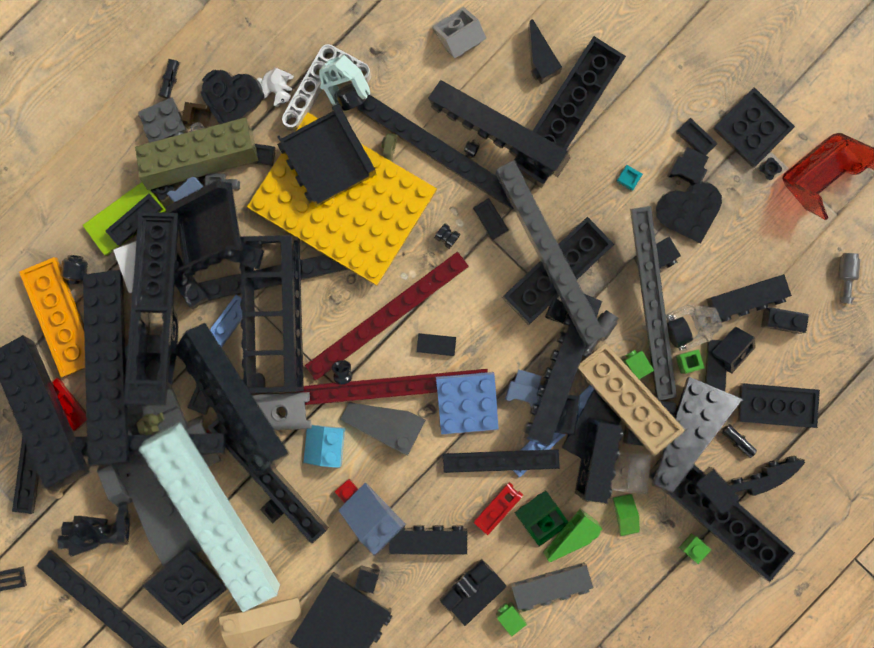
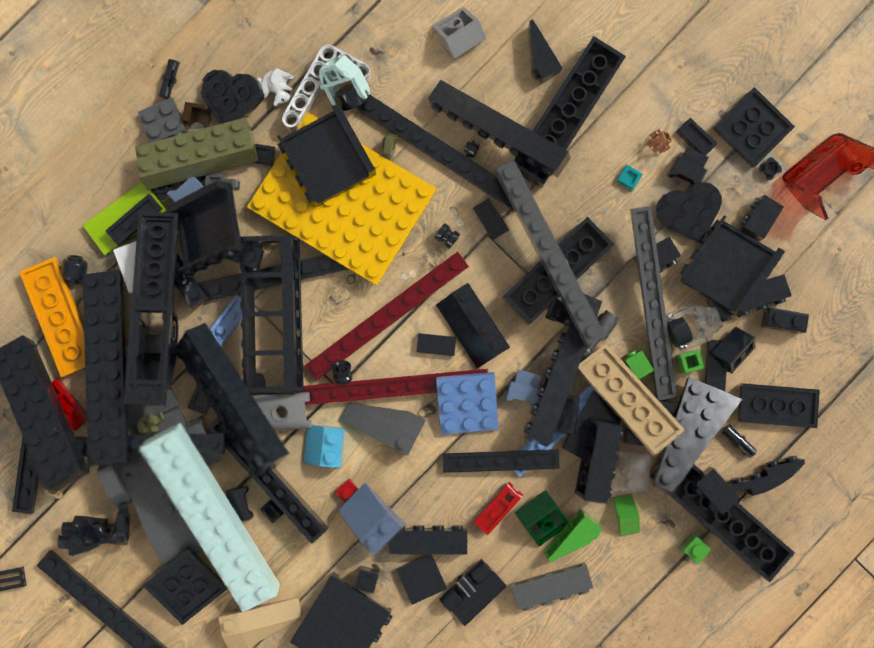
(238, 501): none -> black piece
(421, 578): none -> black tile
(472, 325): none -> black slope
(510, 618): bright green brick -> none
(659, 141): none -> nougat gear
(730, 267): none -> black panel
(761, 217): none -> black brick
(849, 271): flat silver piece -> none

